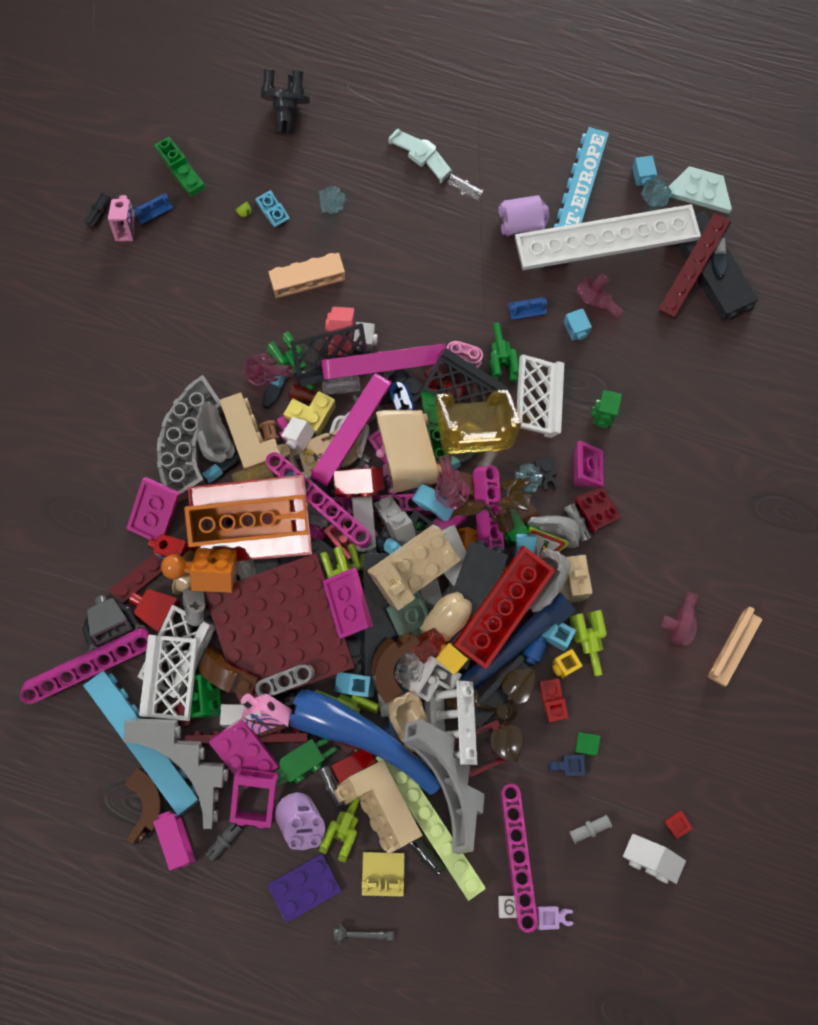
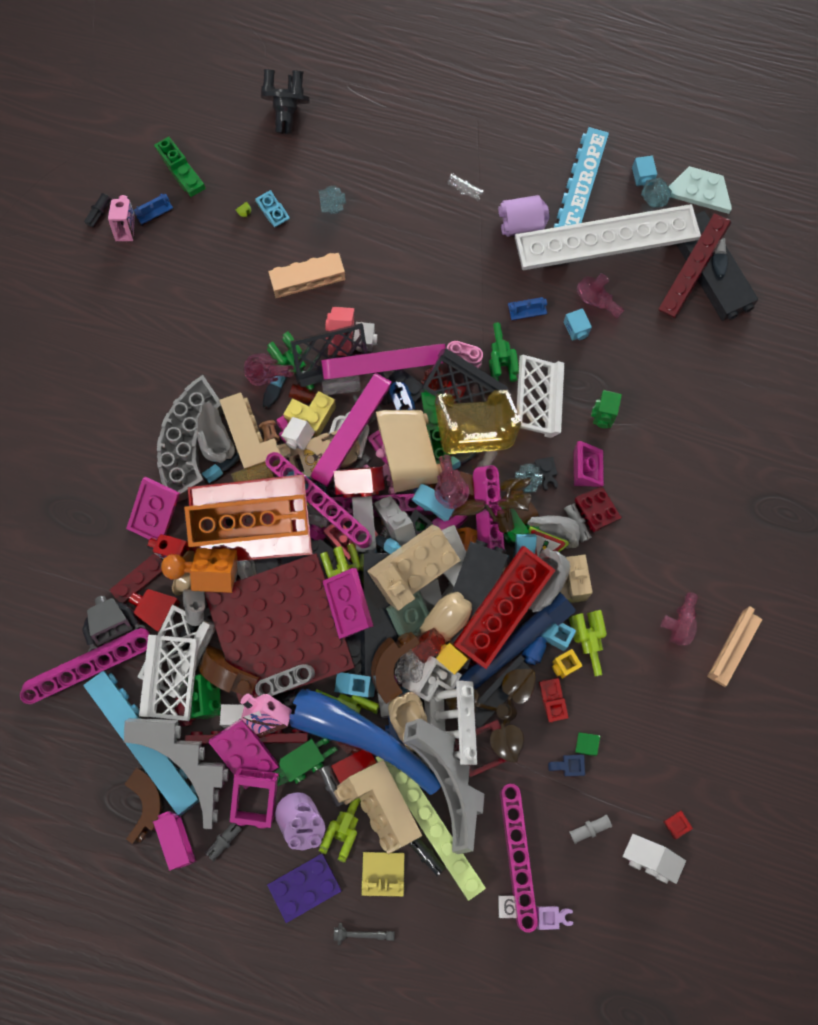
(422, 152): light aqua plate -> none

